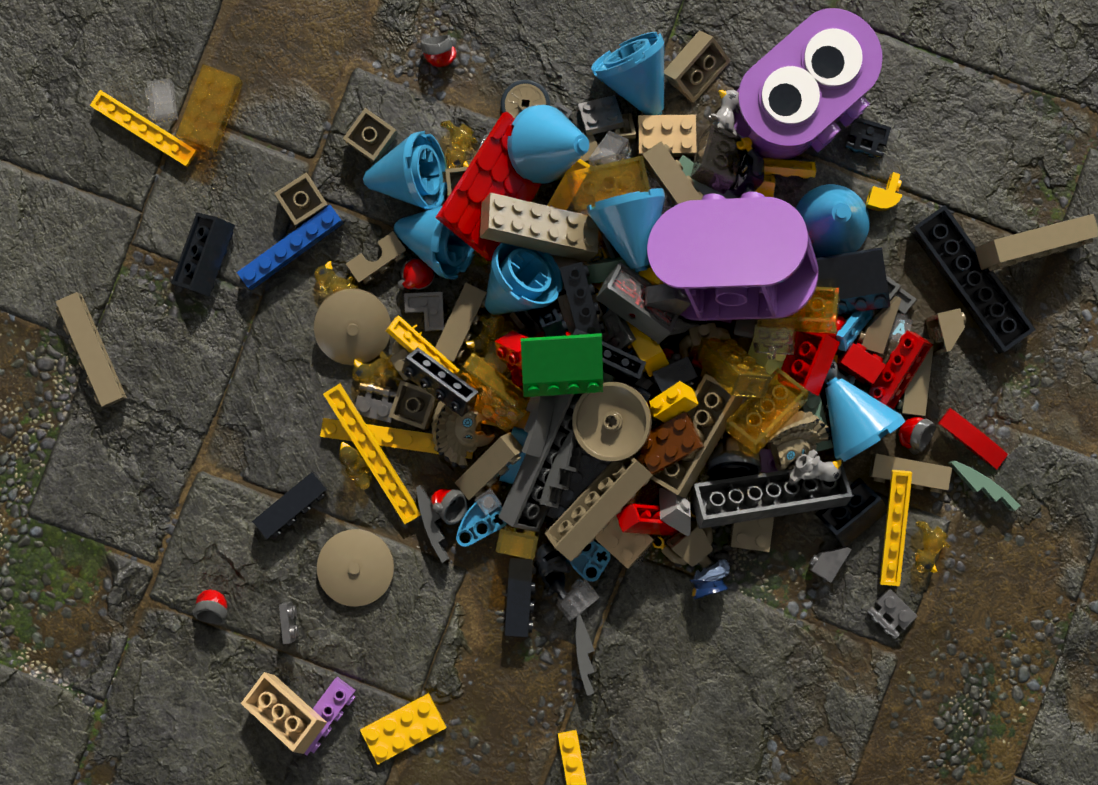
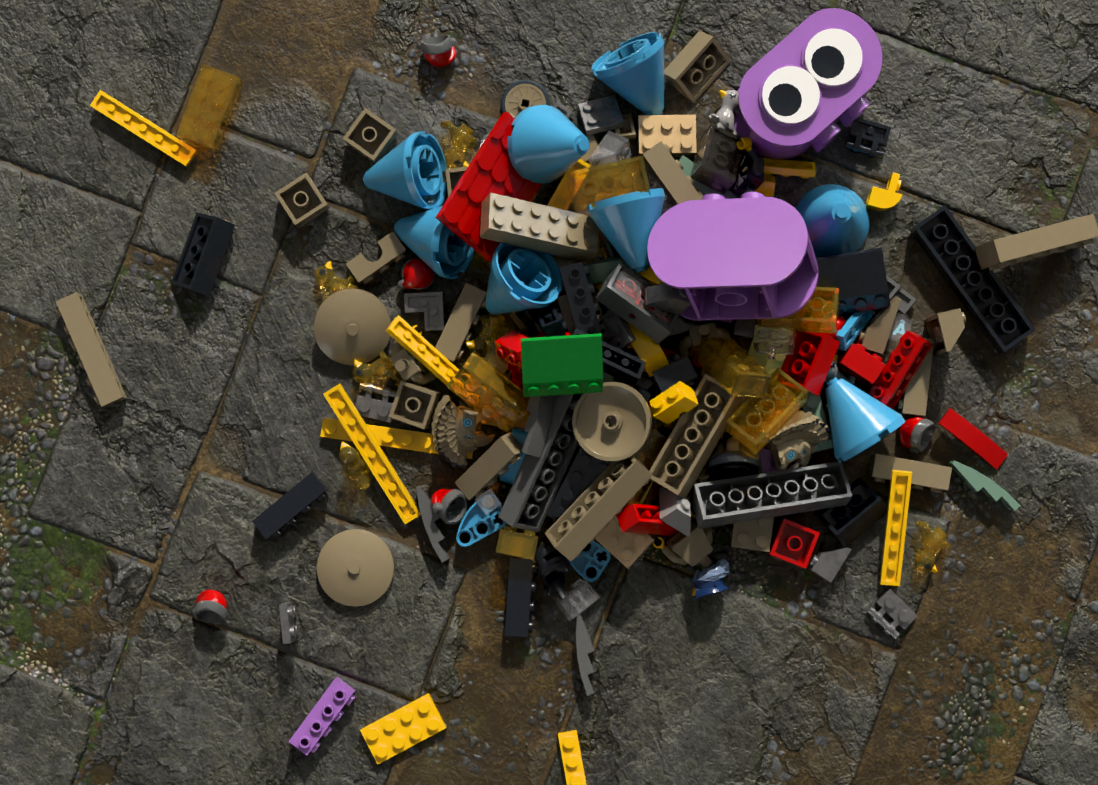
(161, 100): clear brick -> none
(283, 713): tan brick -> none
(290, 247): blue brick -> none
(439, 382): black brick -> none
(559, 477): dark grey slope -> none
(670, 443): reddish brown plate -> none
(793, 543): none -> red brick
(812, 467): light grey animal -> none

